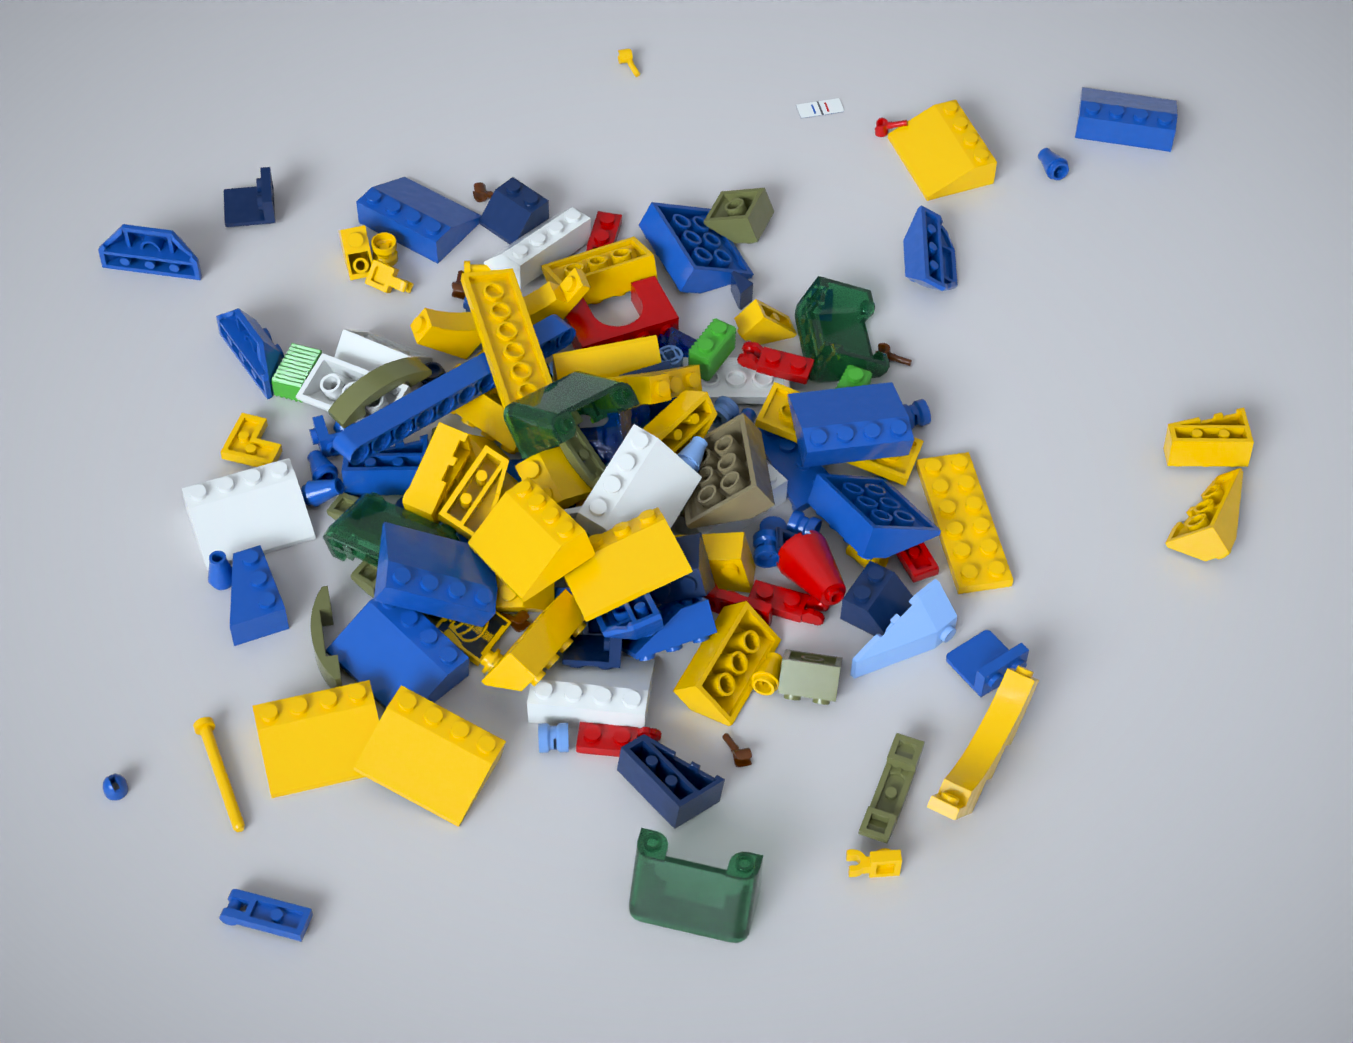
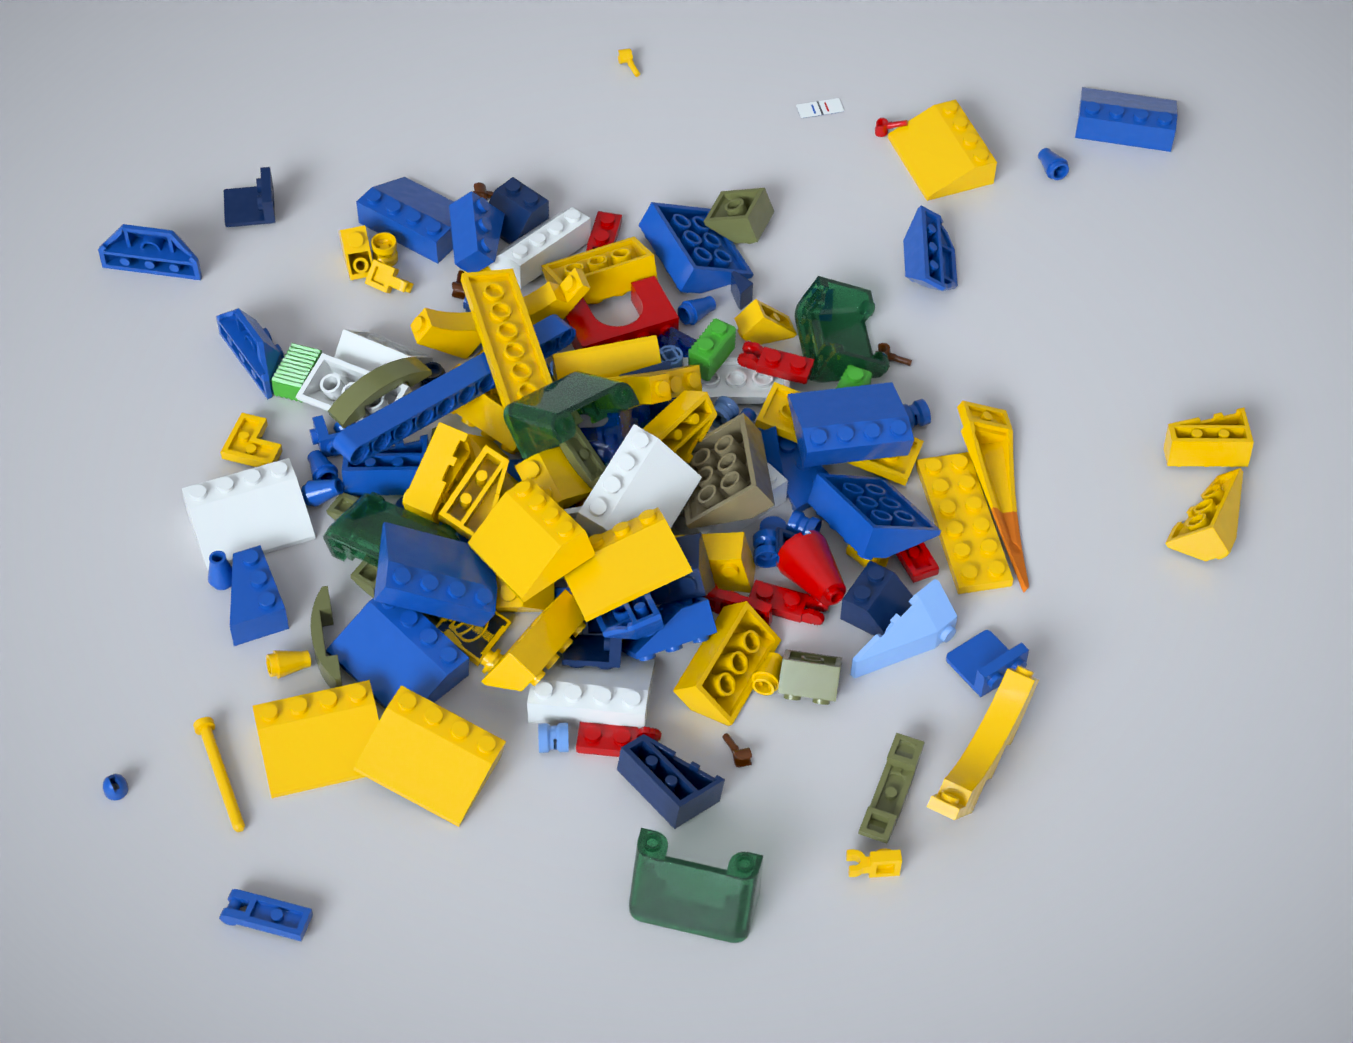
(283, 663): none -> yellow cone
(475, 232): none -> blue wedge
(519, 621): reddish brown hand -> none
(694, 310): none -> blue cone
(694, 452): light blue cone -> none
(772, 449): none -> blue sticker
(990, 446): none -> yellow plate

